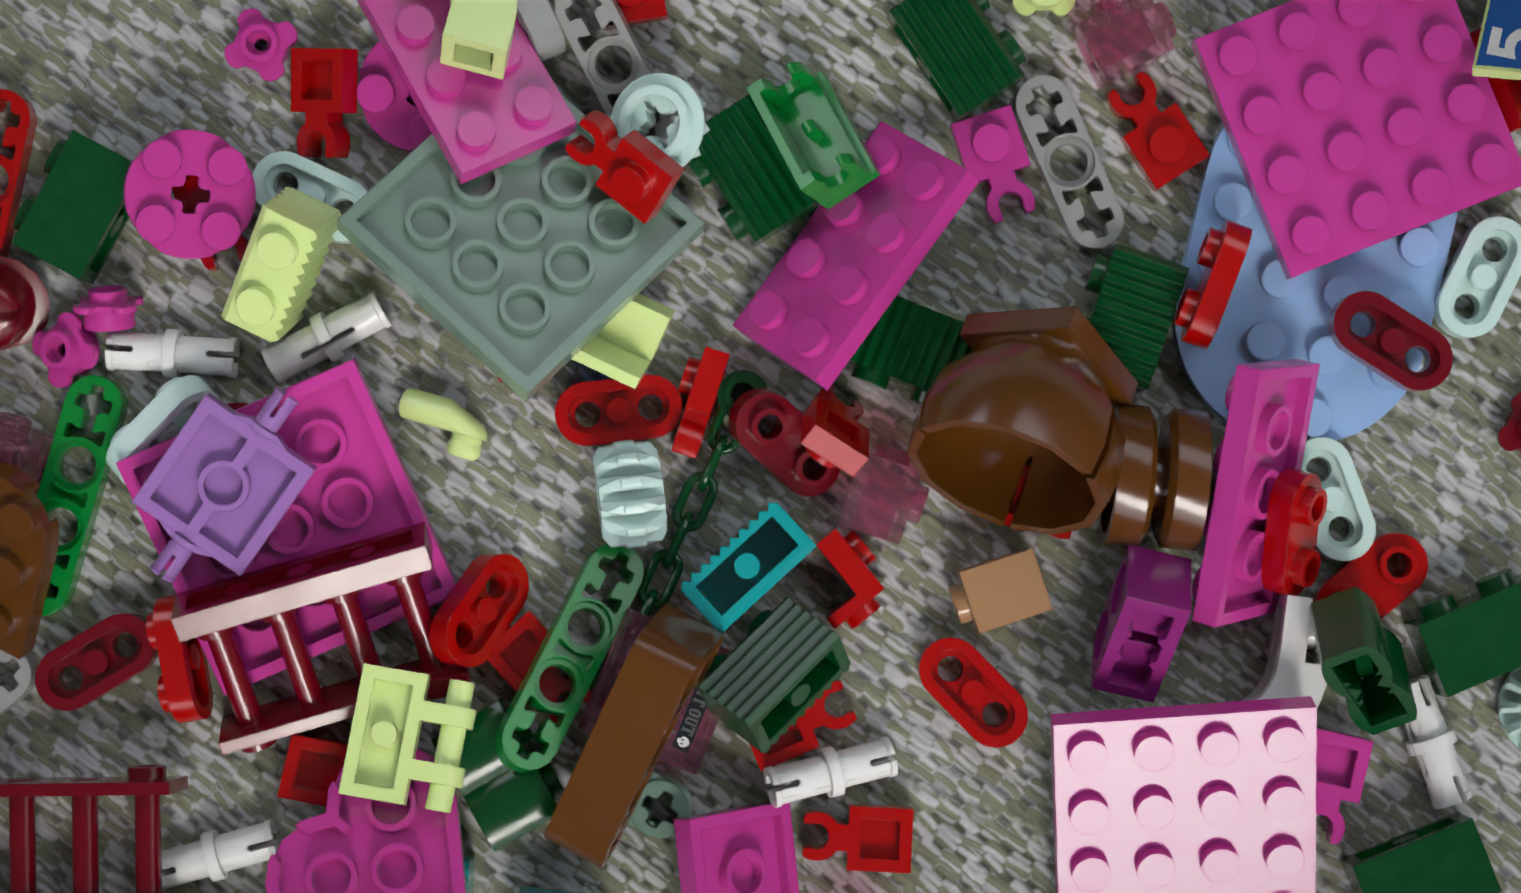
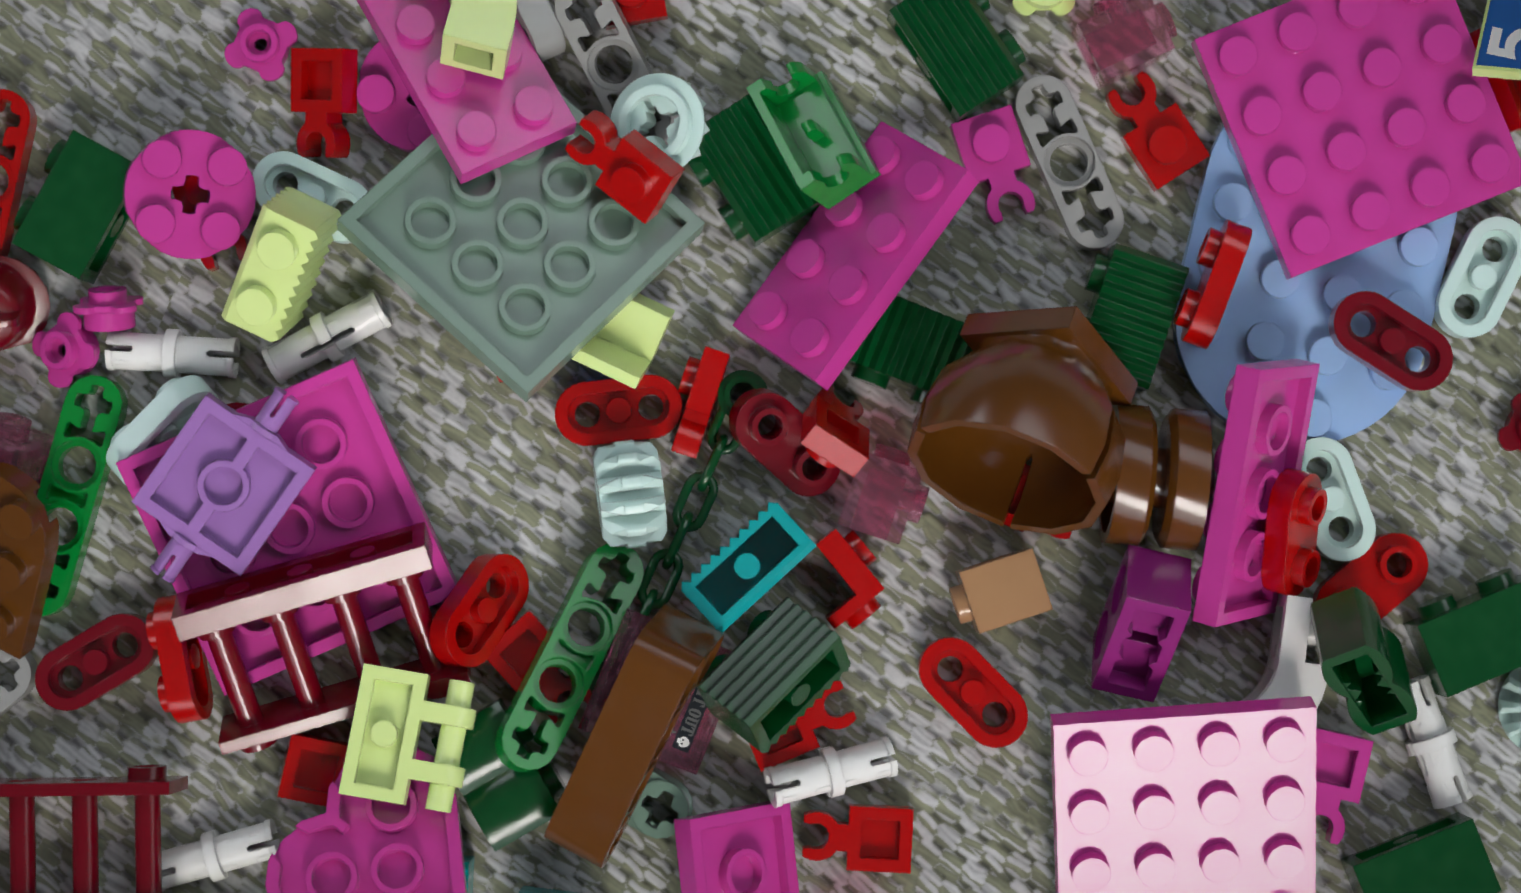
(447, 415): yellowish green arm -> none

